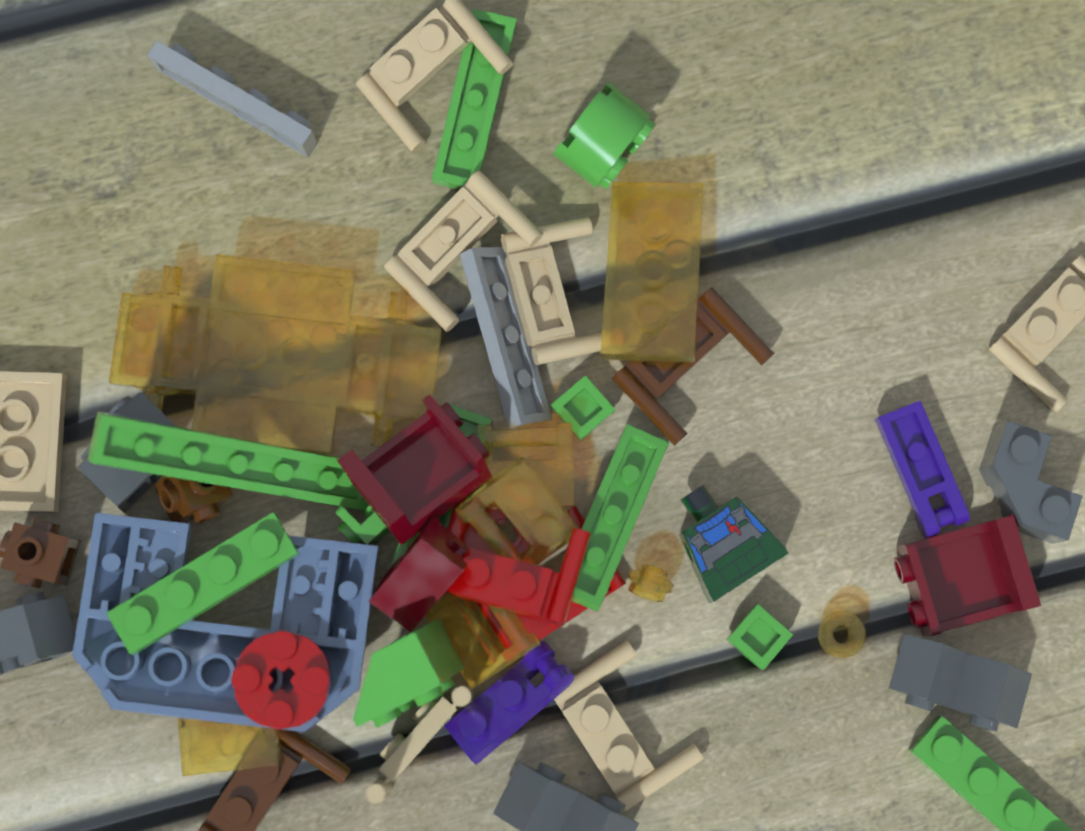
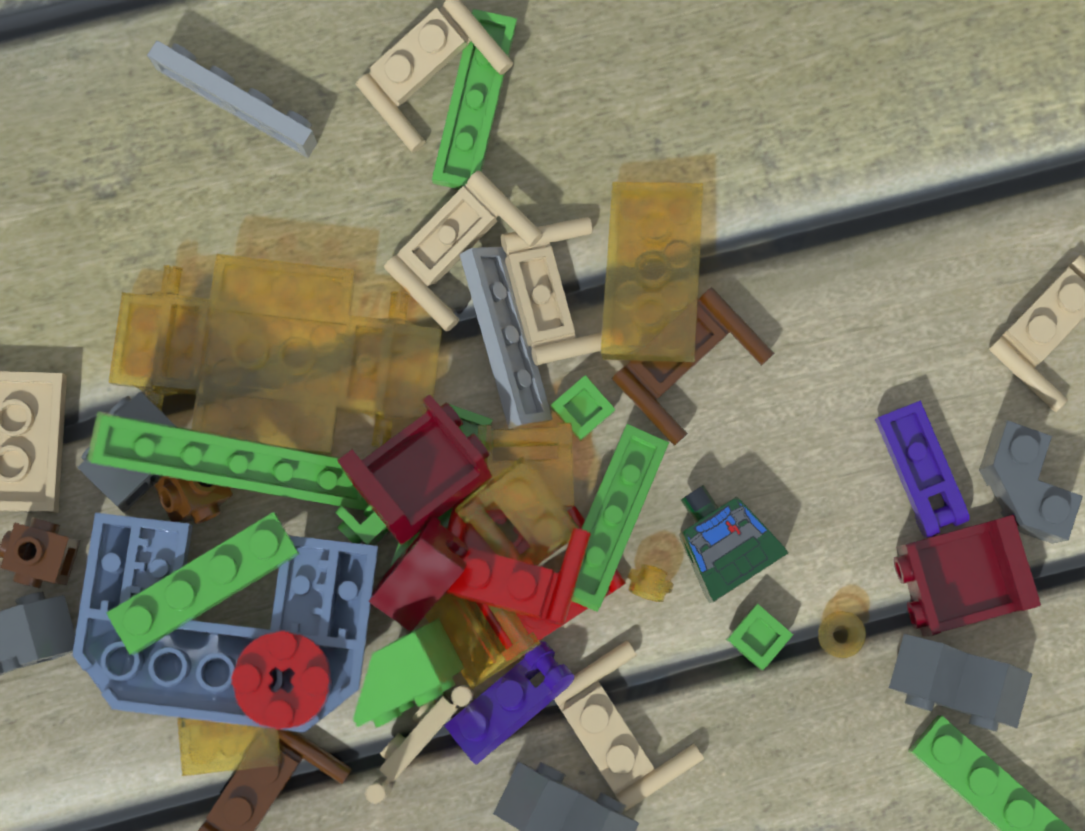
(602, 135): bright green brick -> none

